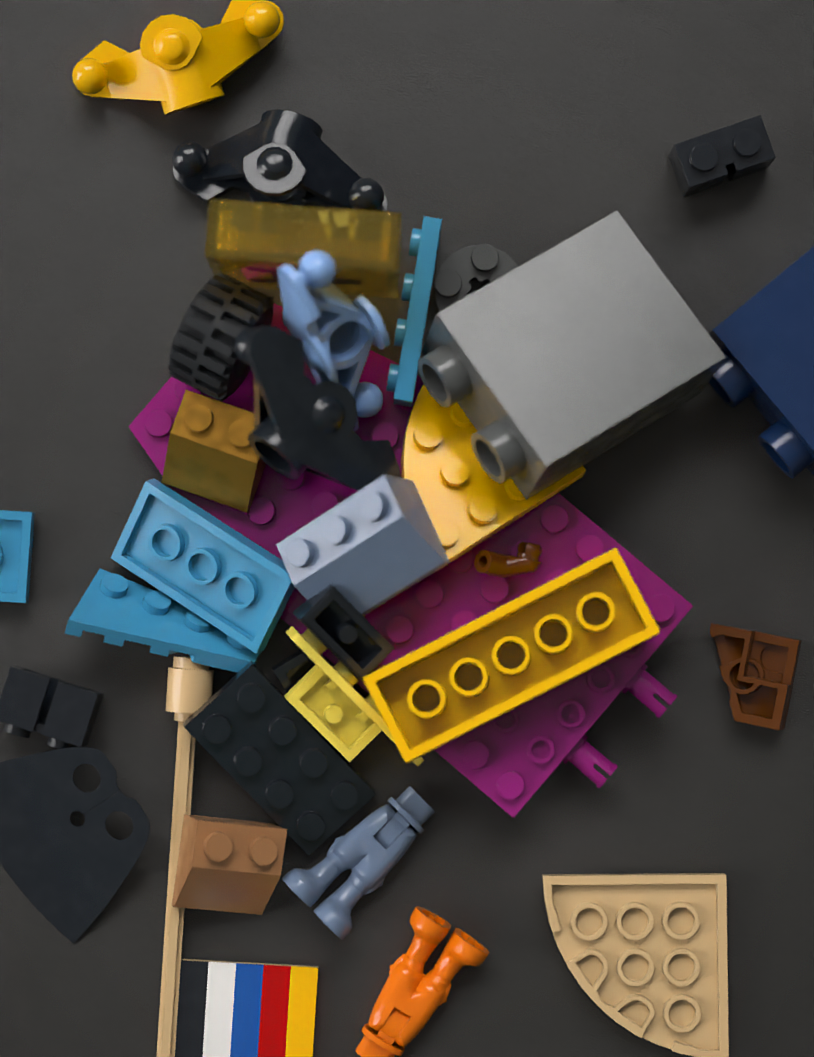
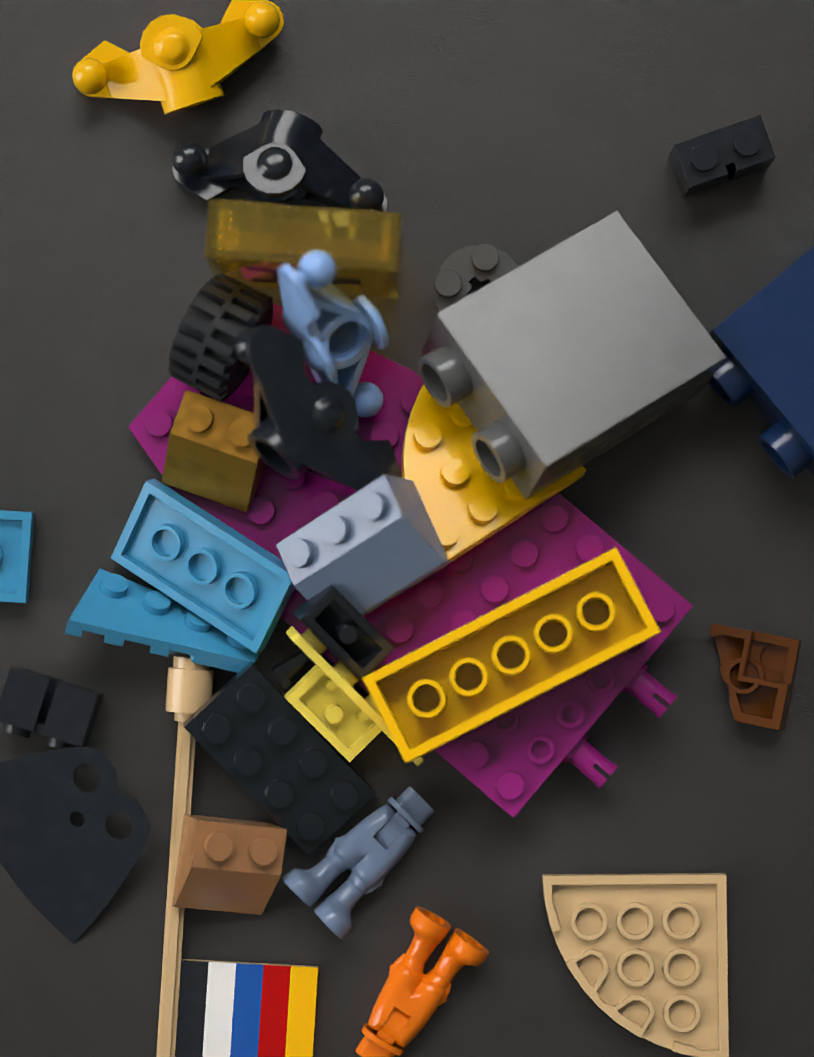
(415, 290): dark azure wing -> none
(507, 565): reddish brown arm -> none

